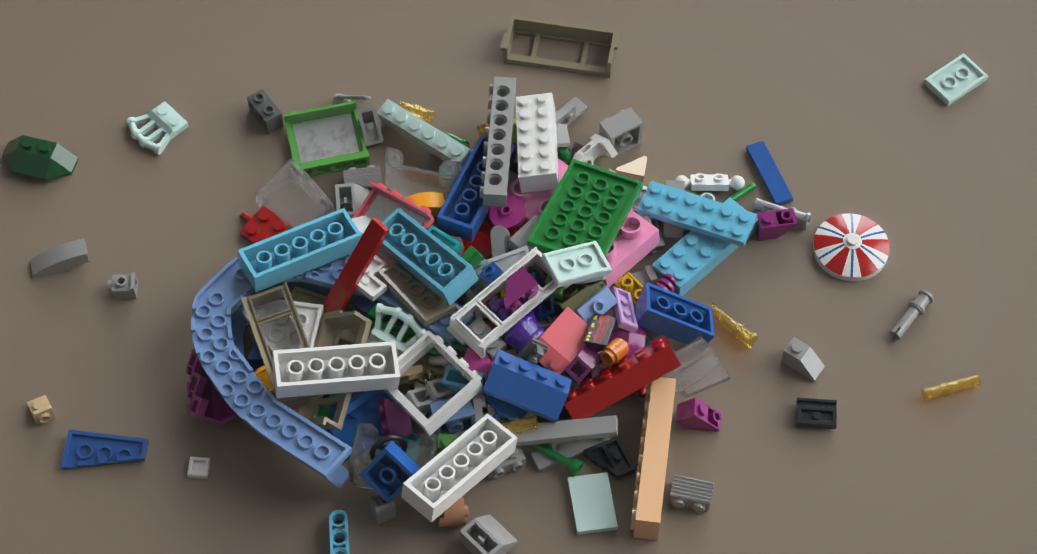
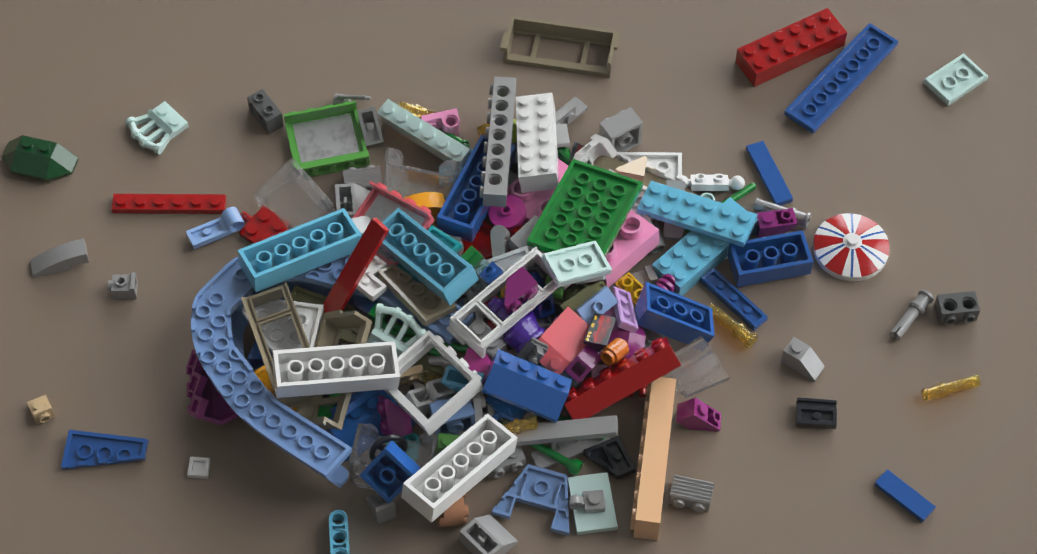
(169, 203): none -> red plate
(216, 229): none -> light blue plate
(444, 120): none -> bright pink plate
(542, 490): none -> medium blue wing
(591, 501): none -> light grey plate
(658, 163): none -> white wing
(733, 299): none -> blue tile
(770, 258): none -> blue brick
(791, 47): none -> red brick
(841, 78): none -> blue plate
(904, 495): none -> blue tile
(955, 303): none -> dark grey brick

